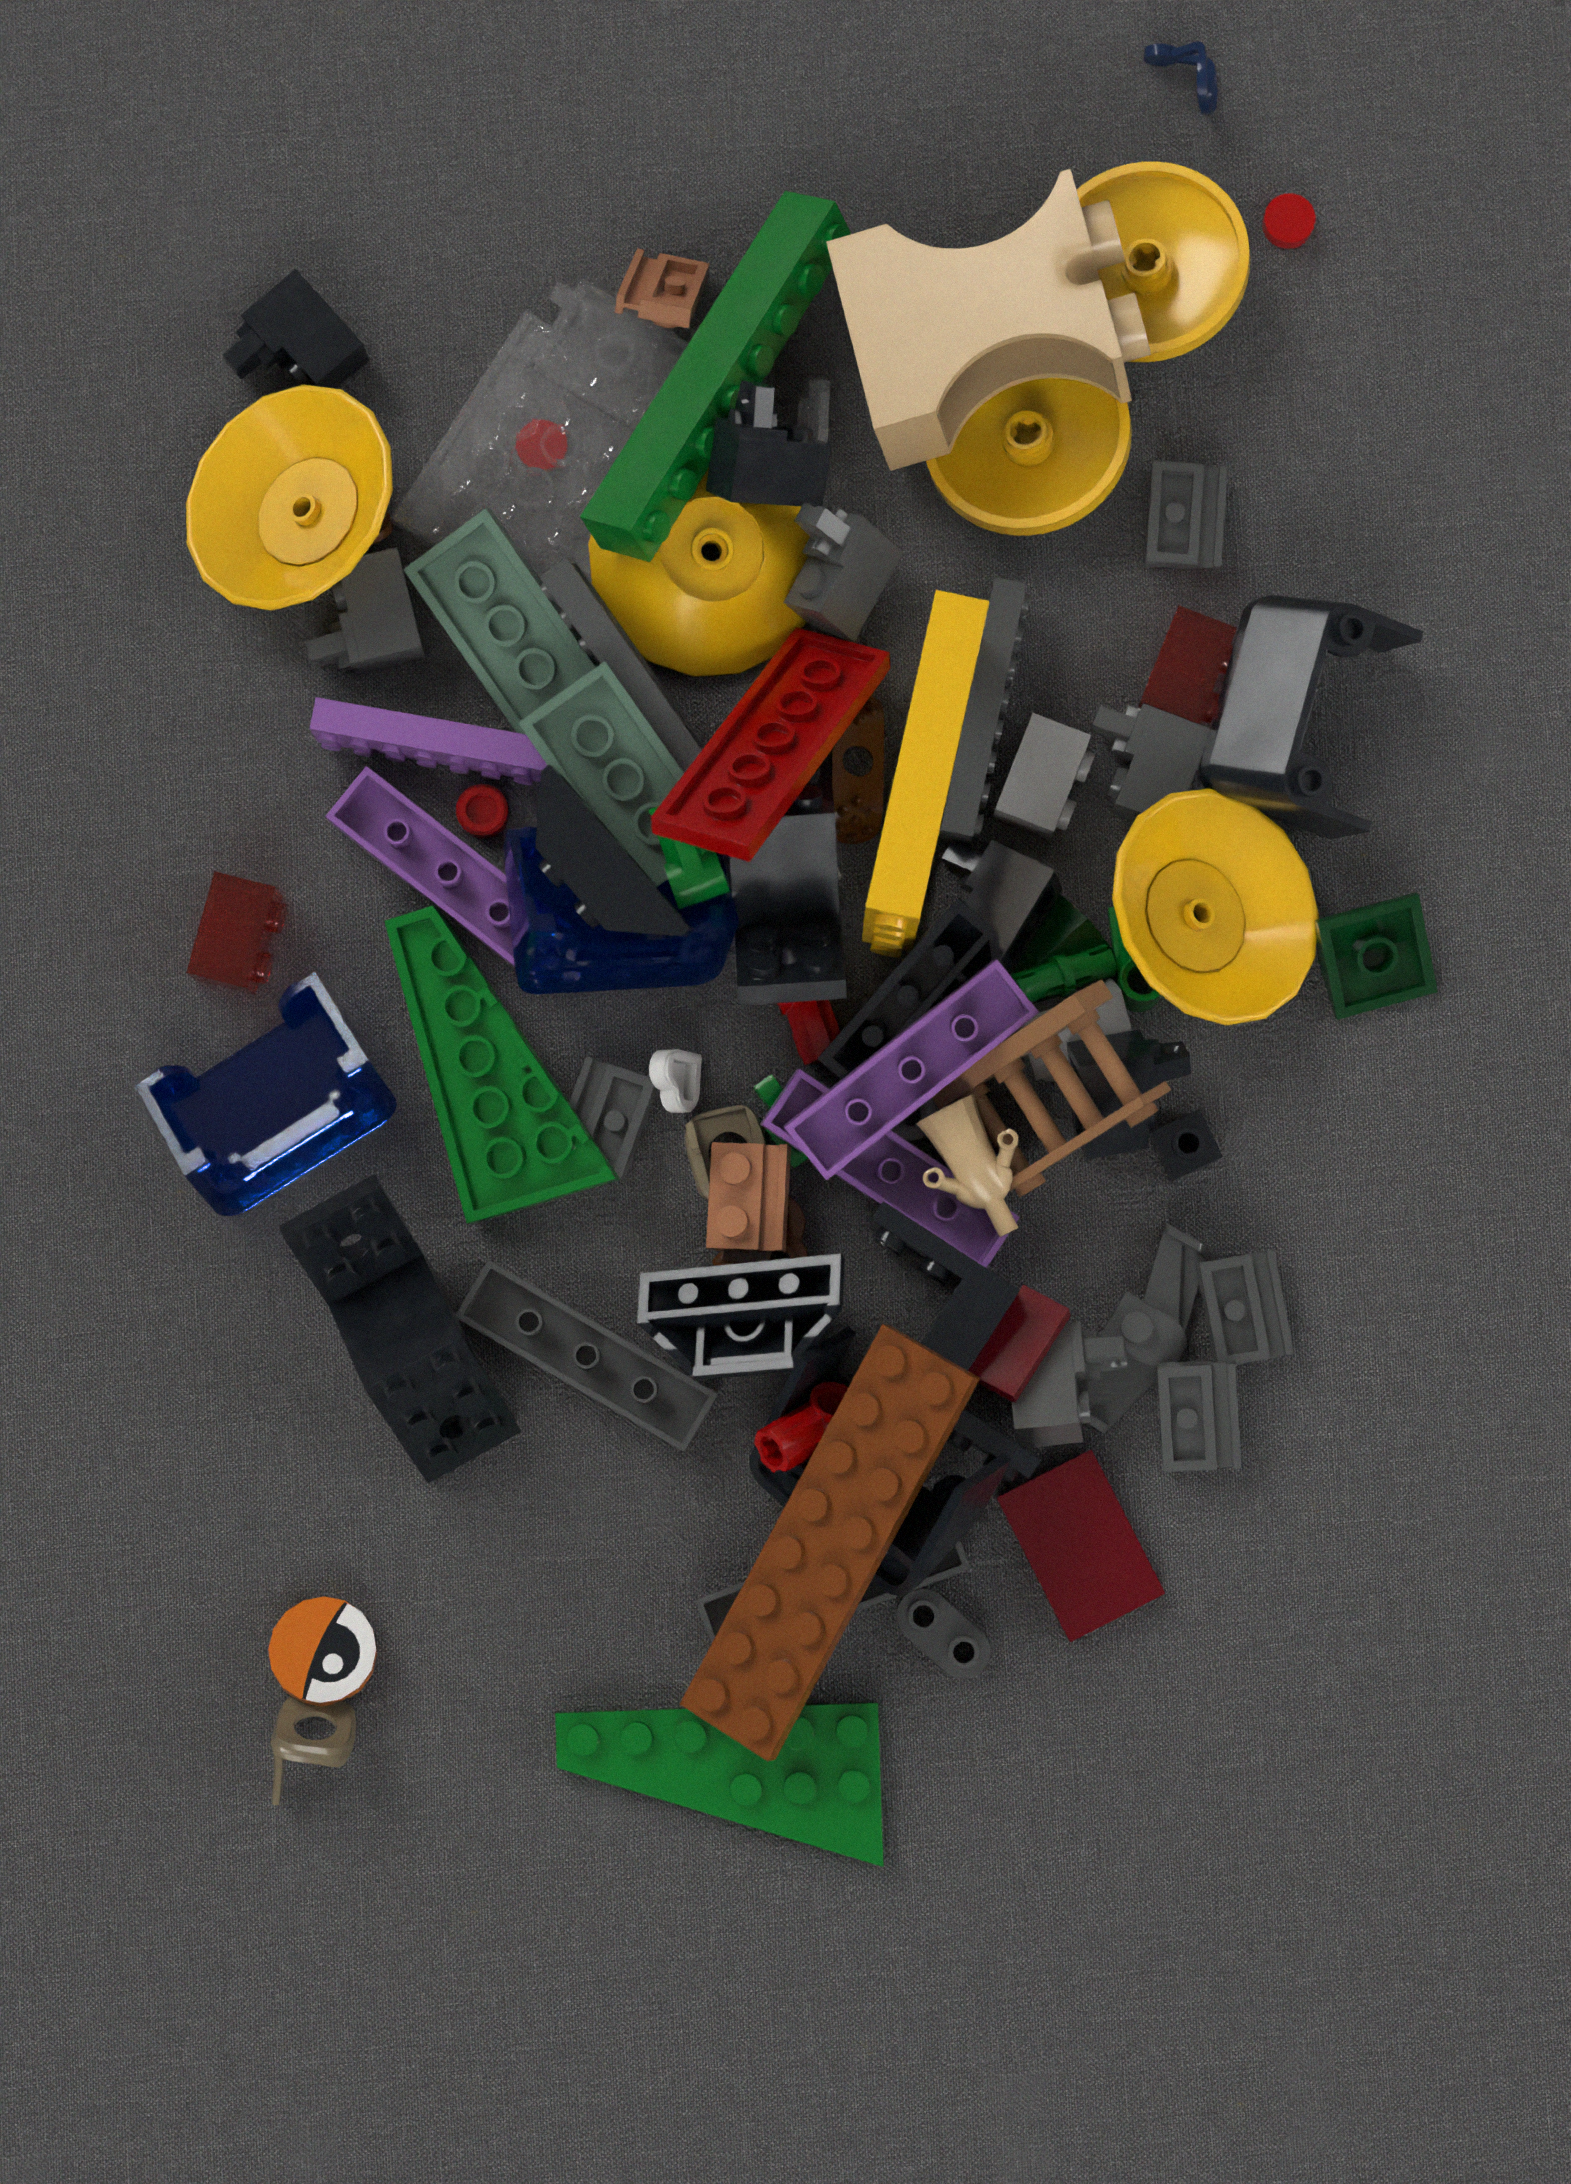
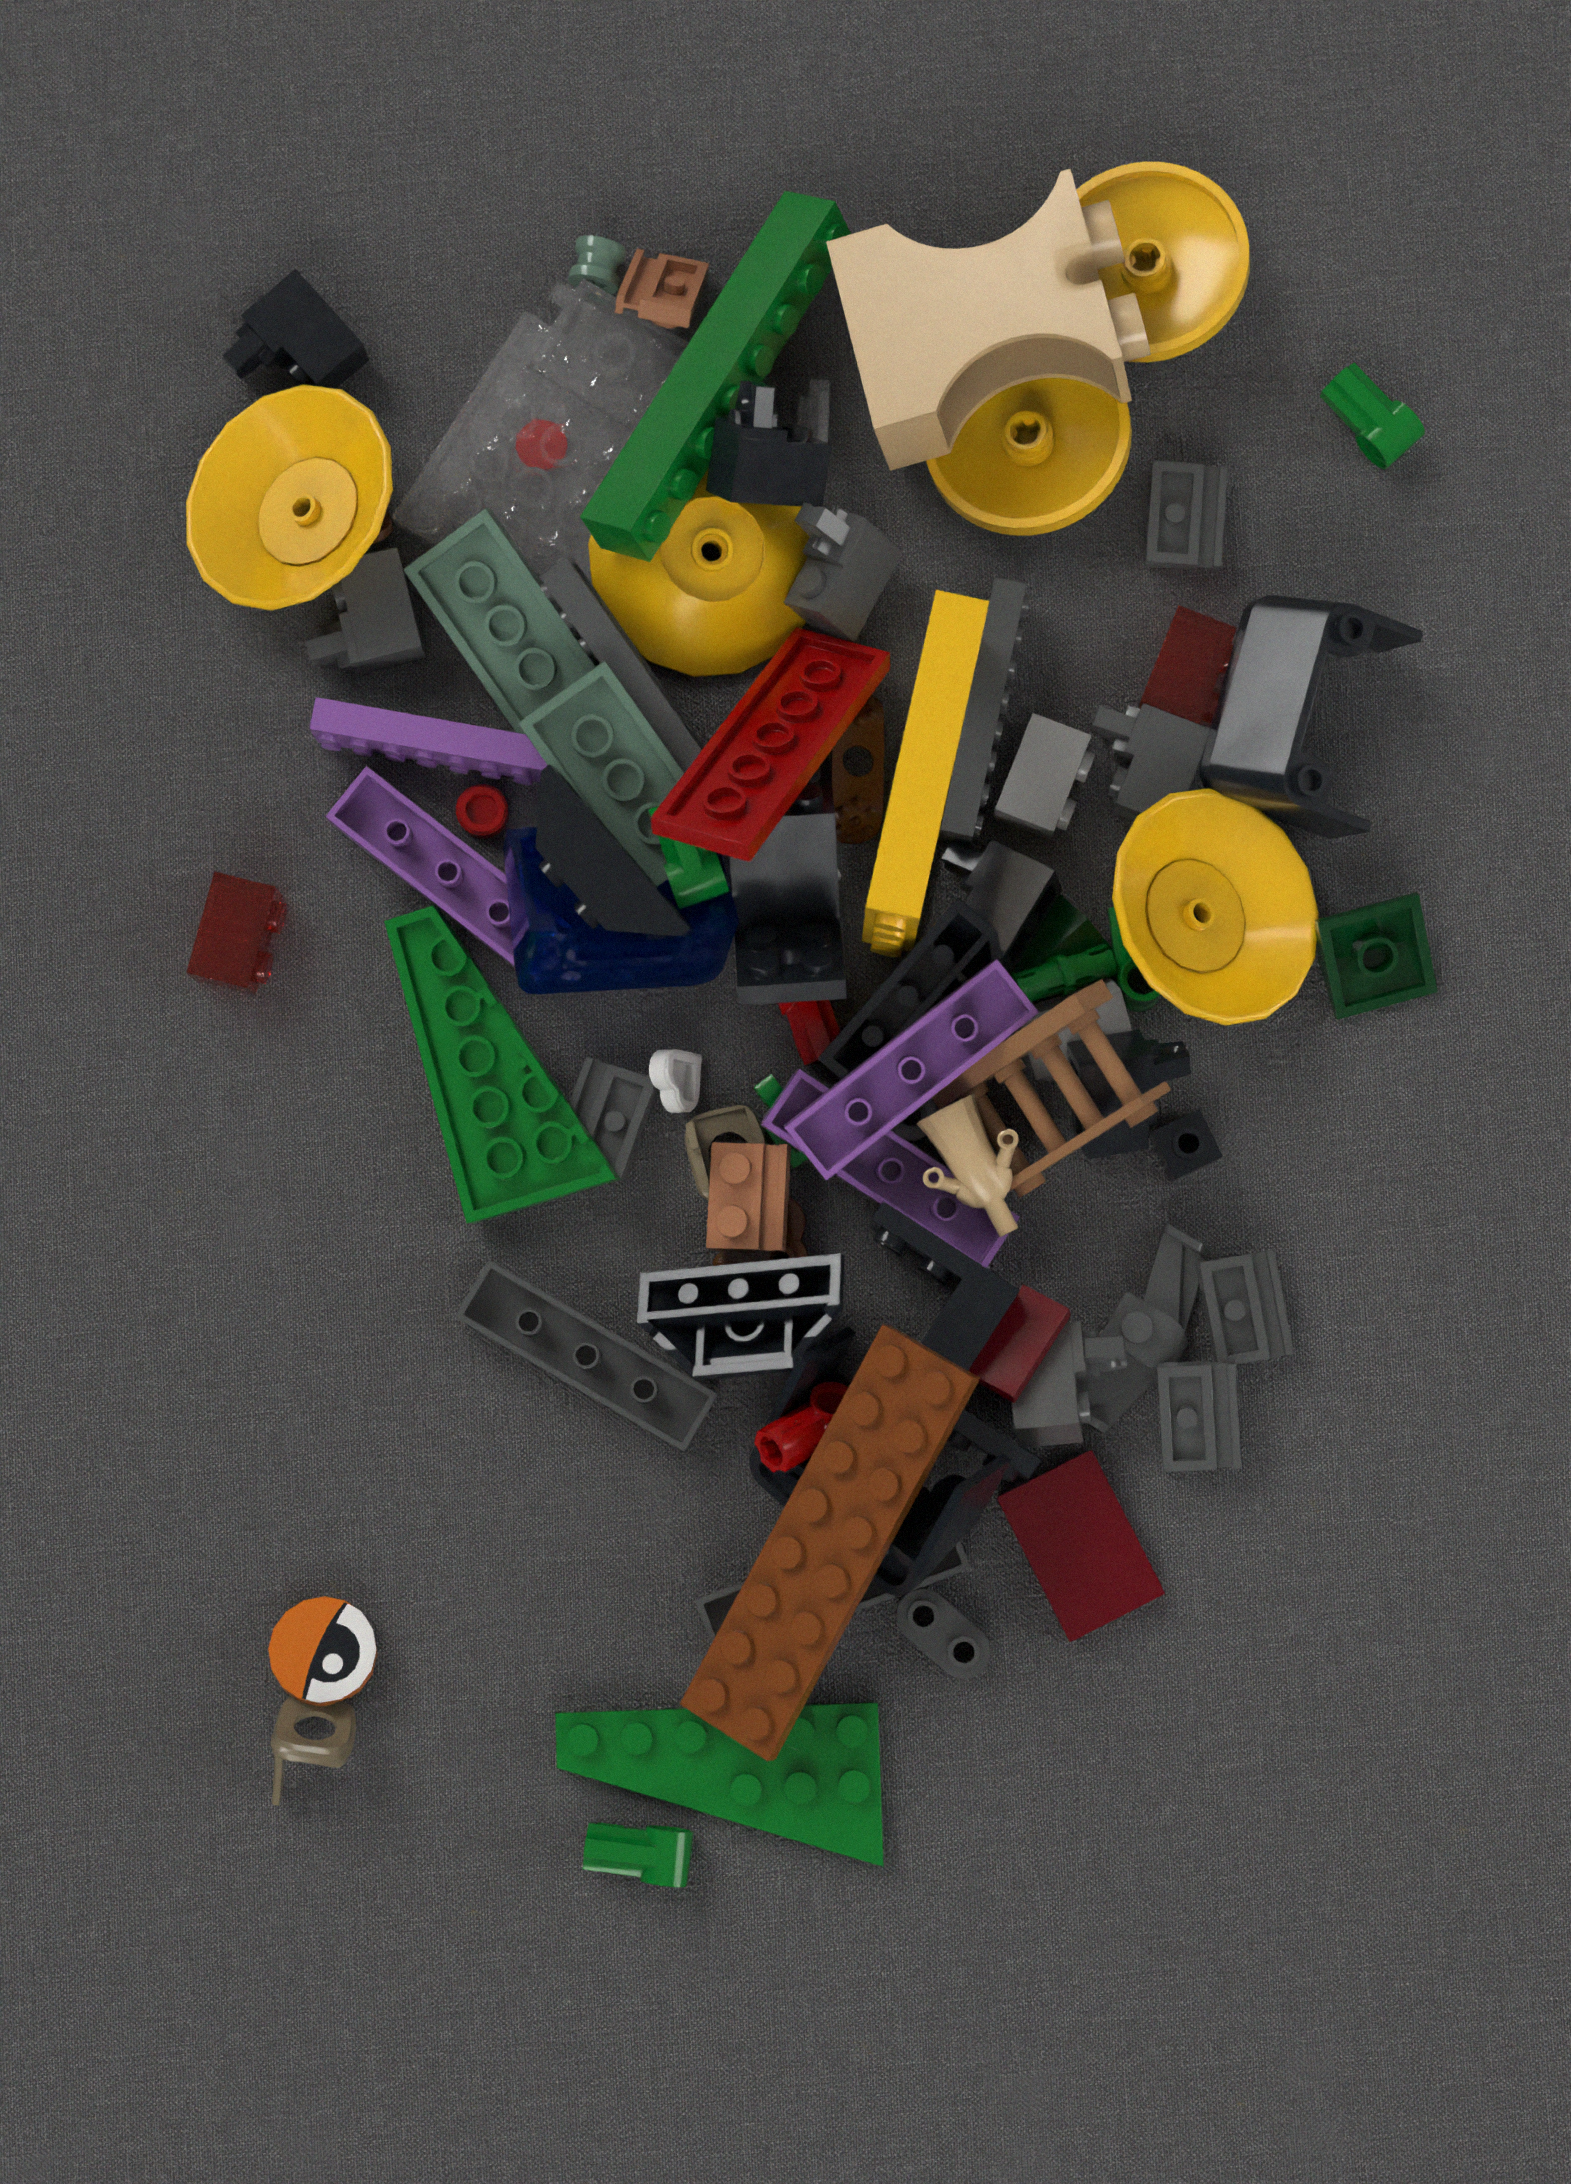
(271, 1104): clear blue windscreen -> none
(400, 1328): black bracket -> none
(597, 262): none -> sand green wheel
(653, 1854): none -> green piece
(1167, 54): dark blue piece -> none
(1288, 221): red tile -> none
(1381, 426): none -> green piece

